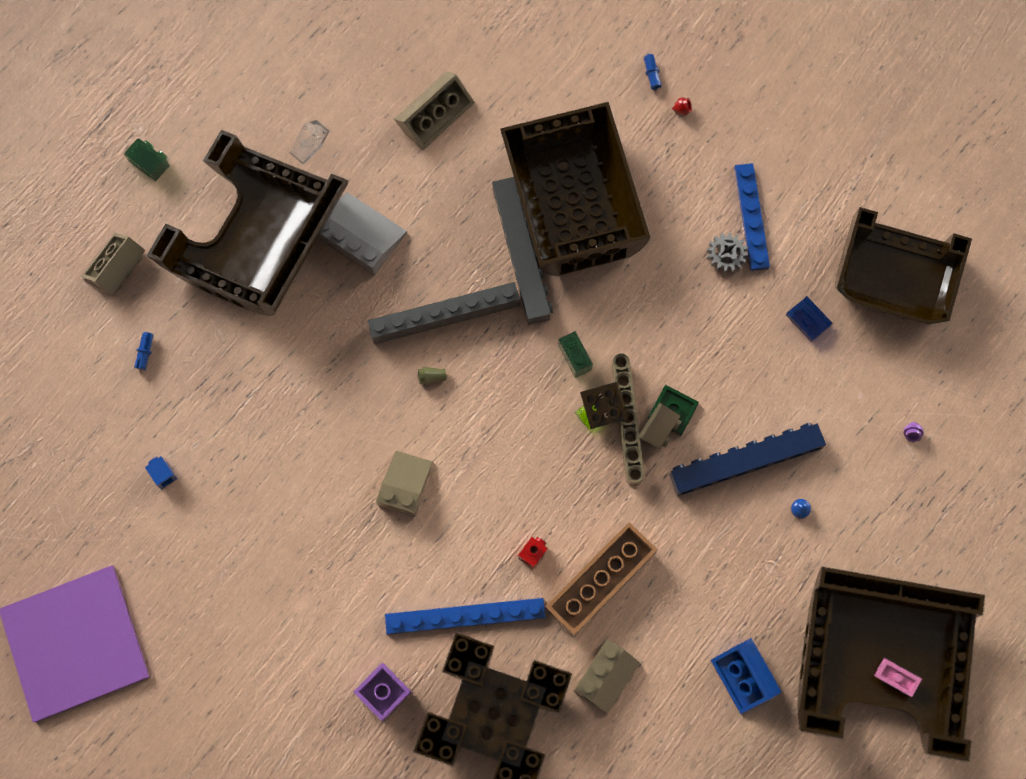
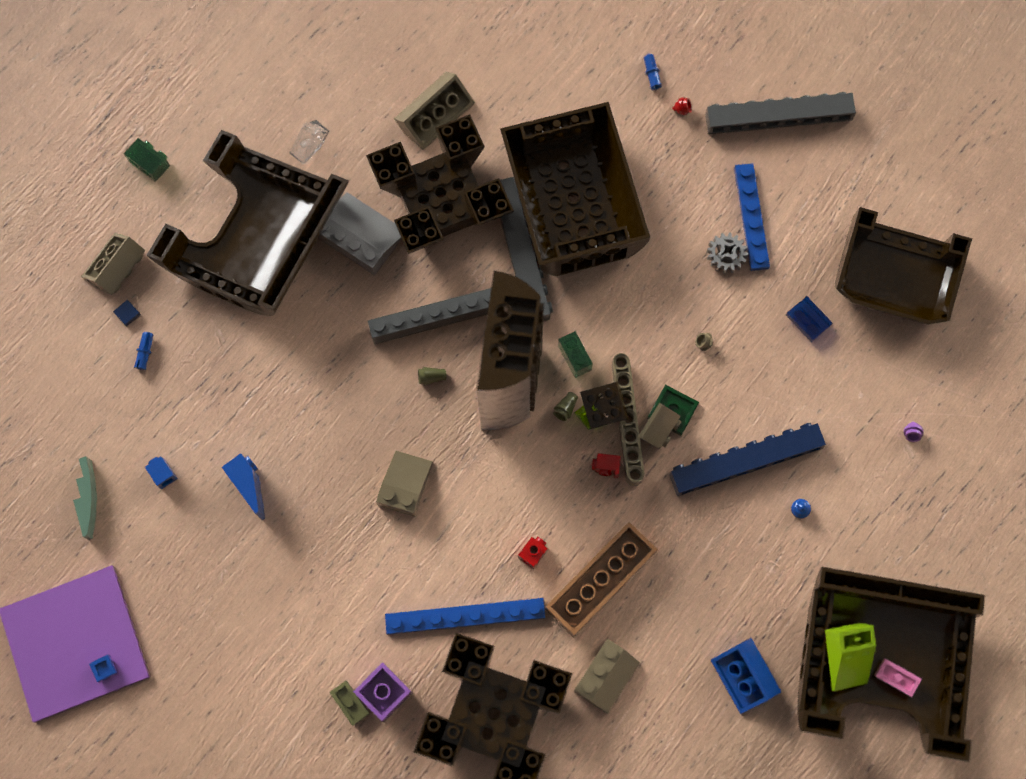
(87, 504): none -> sand green slope
(103, 668): none -> blue plate
(126, 313): none -> dark blue tile
(243, 475): none -> blue slope
(349, 703): none -> olive plate
(469, 206): none -> dark brown slope
(515, 329): none -> dark brown slope
(565, 407): none -> olive cone
(606, 464): none -> red brick
(704, 341): none -> dark tan plate
(780, 113): none -> dark grey brick
(850, 654): none -> lime slope

